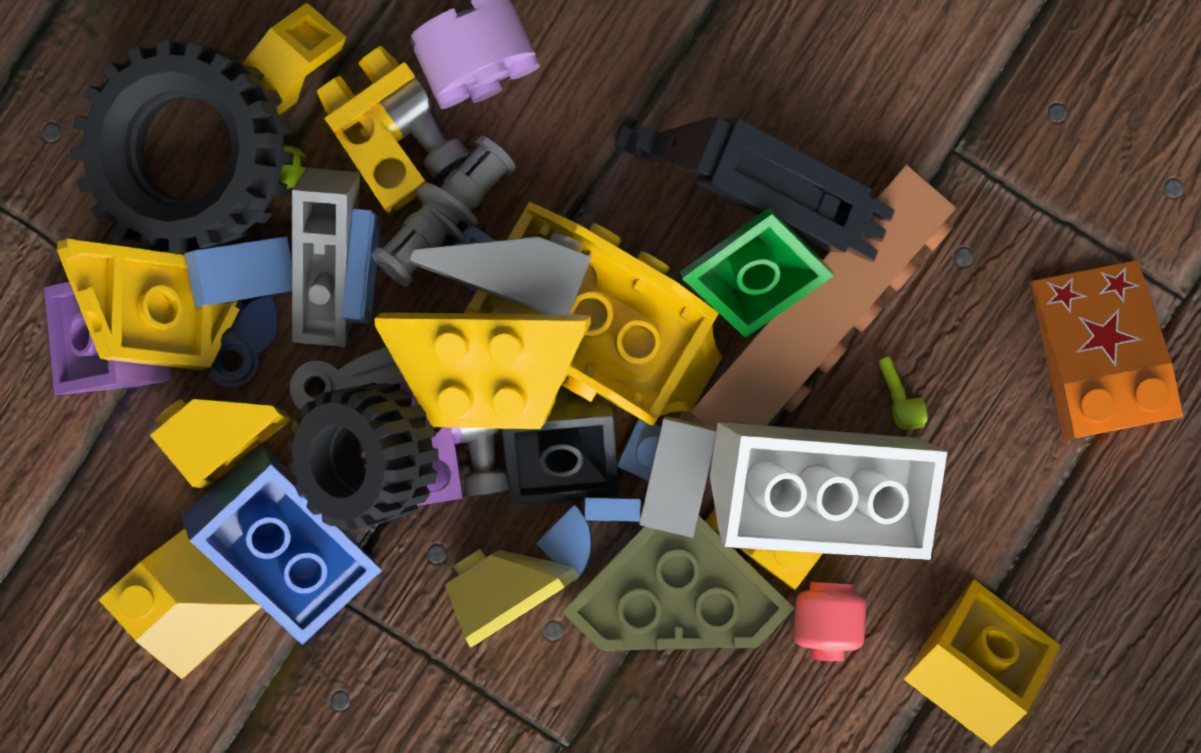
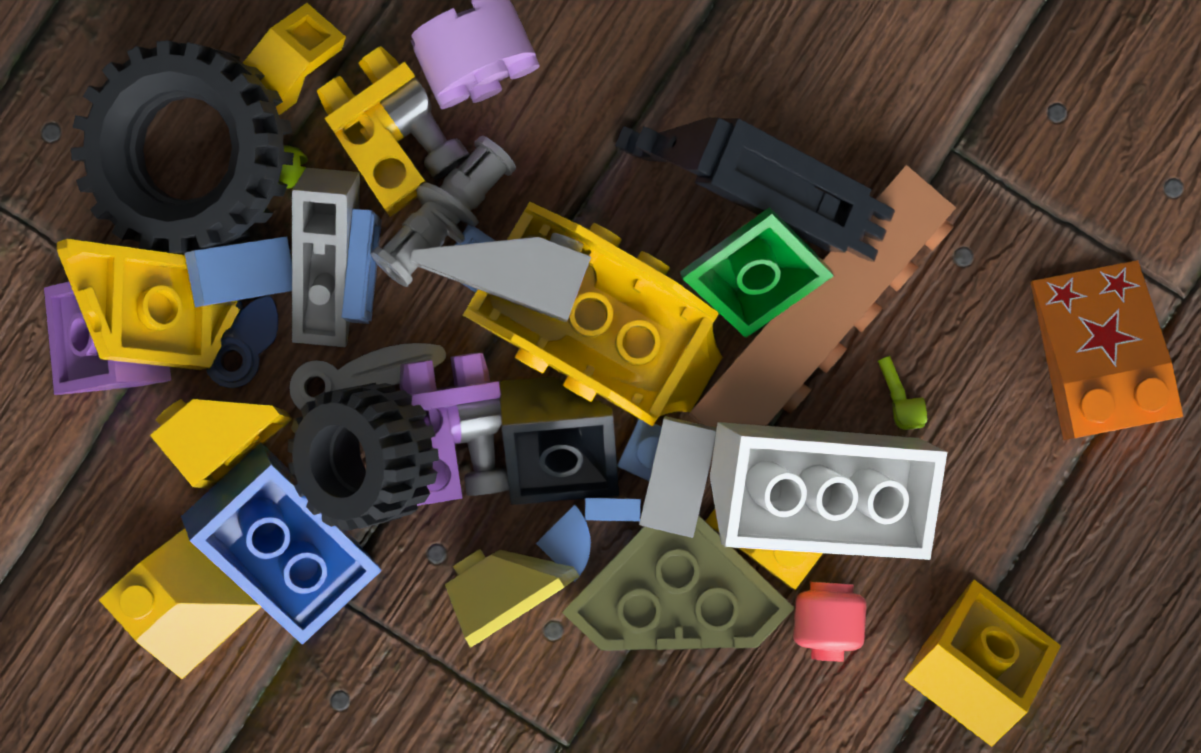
(483, 365): yellow wing -> none

